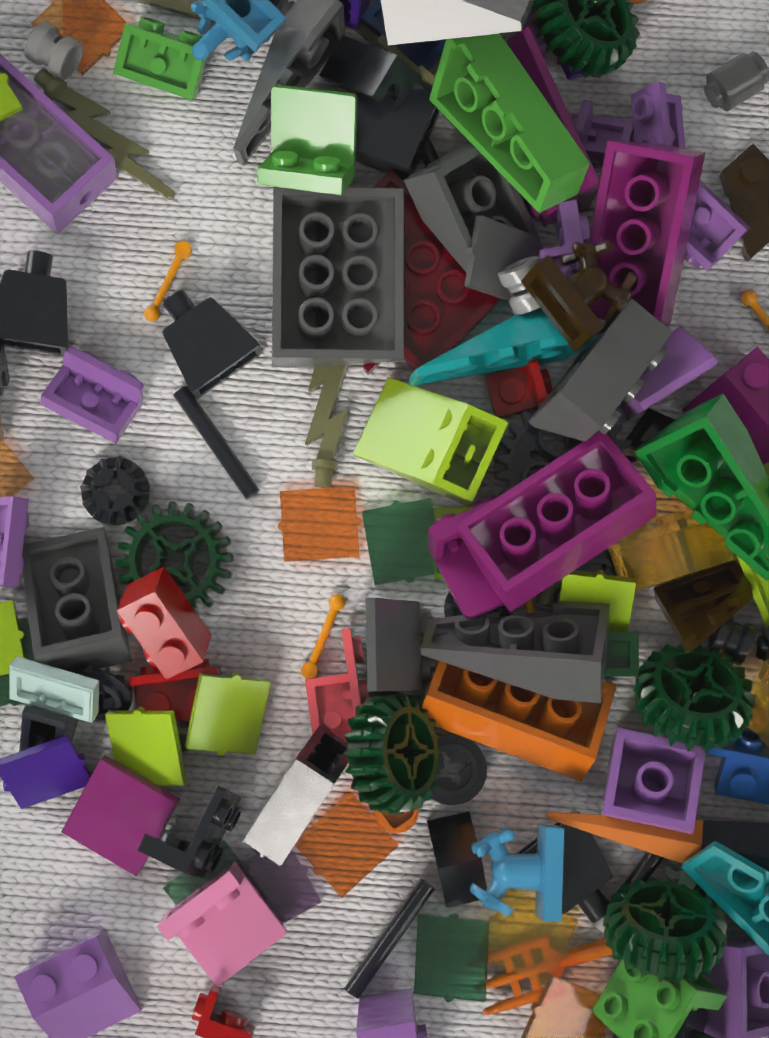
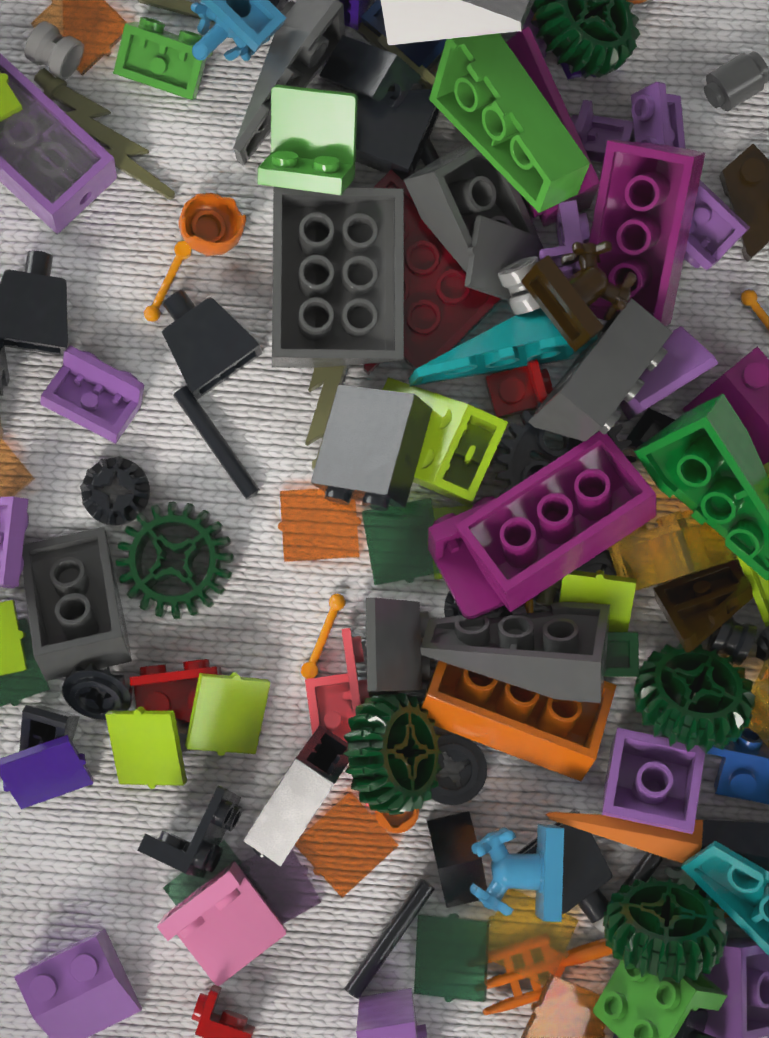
(54, 689): light aqua plate -> none
(117, 814): magenta tile -> none
(164, 623): red brick -> none
(211, 224): none -> orange hair
(371, 447): none -> brick

